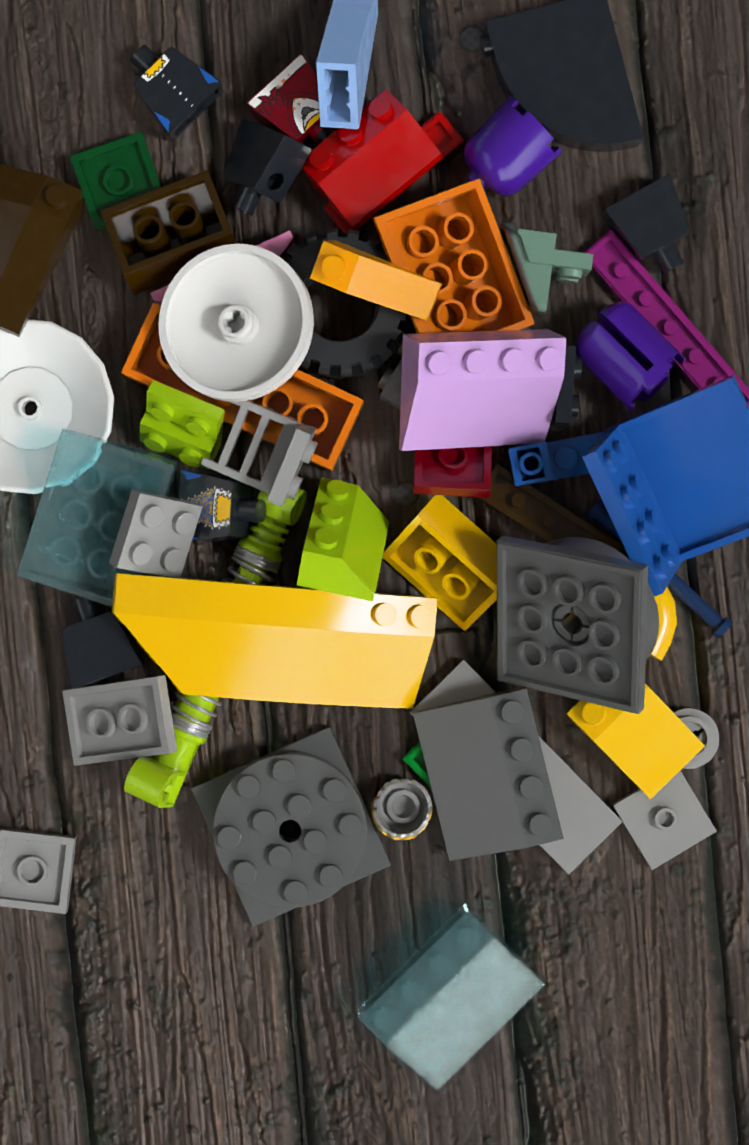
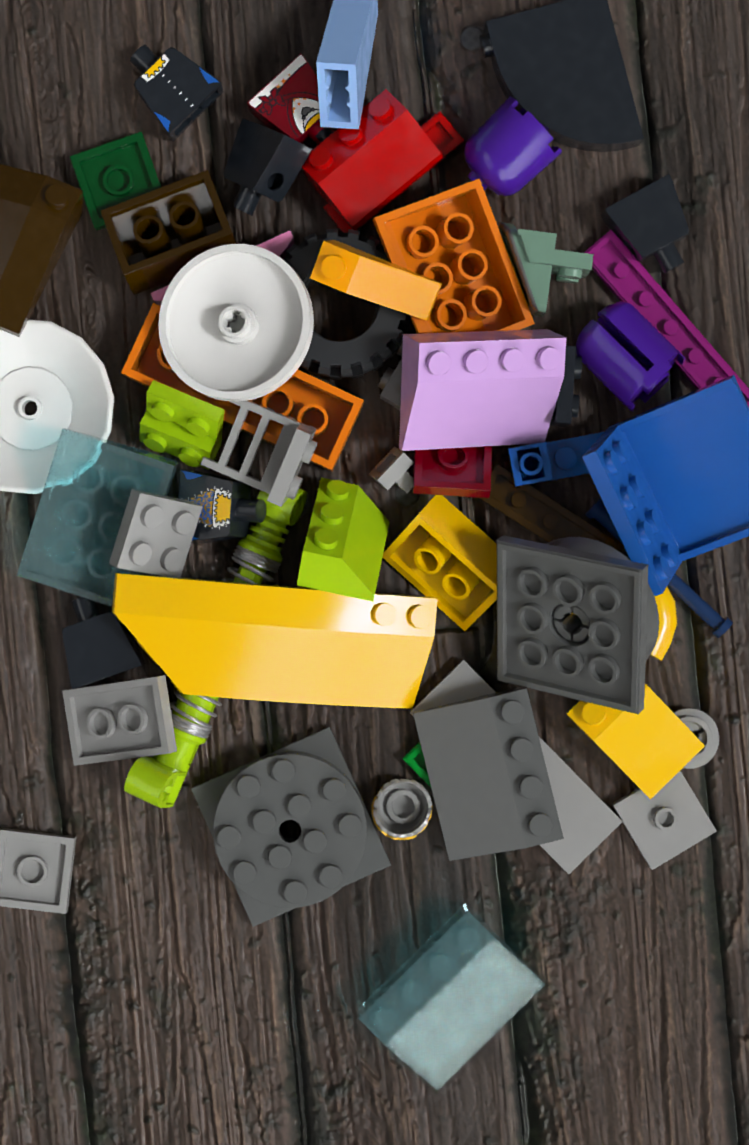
(394, 470): none -> light grey tile

